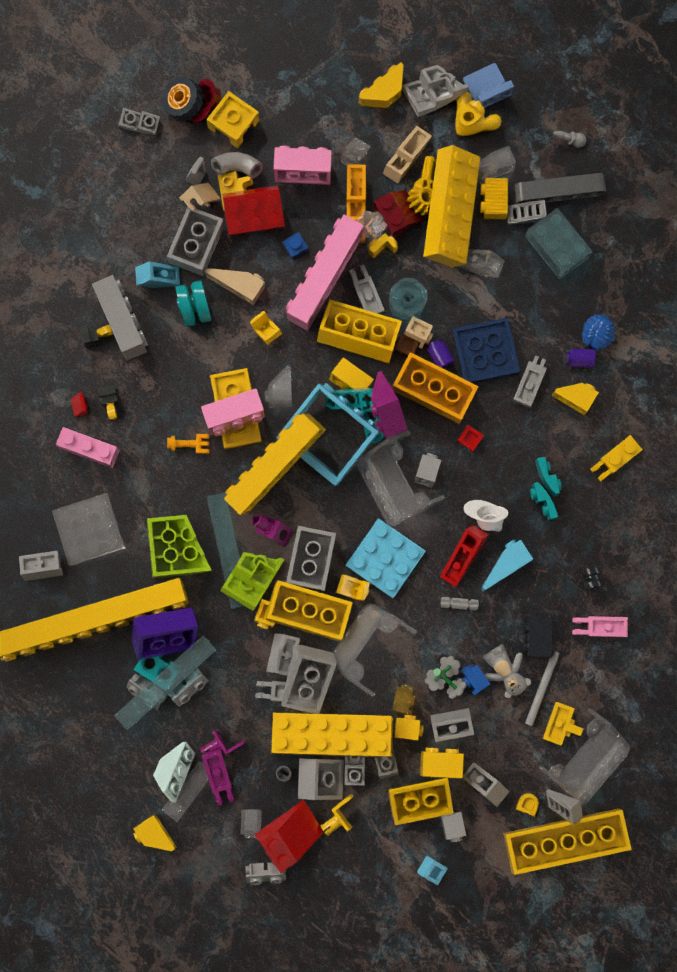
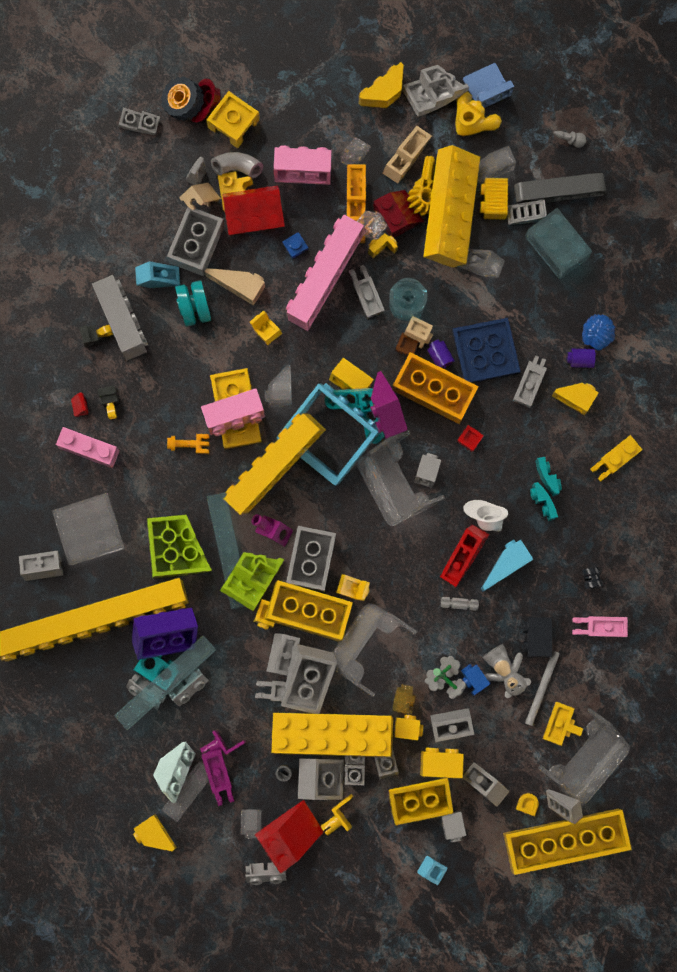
(359, 331): yellow slope -> none
(385, 558): medium azure plate -> none

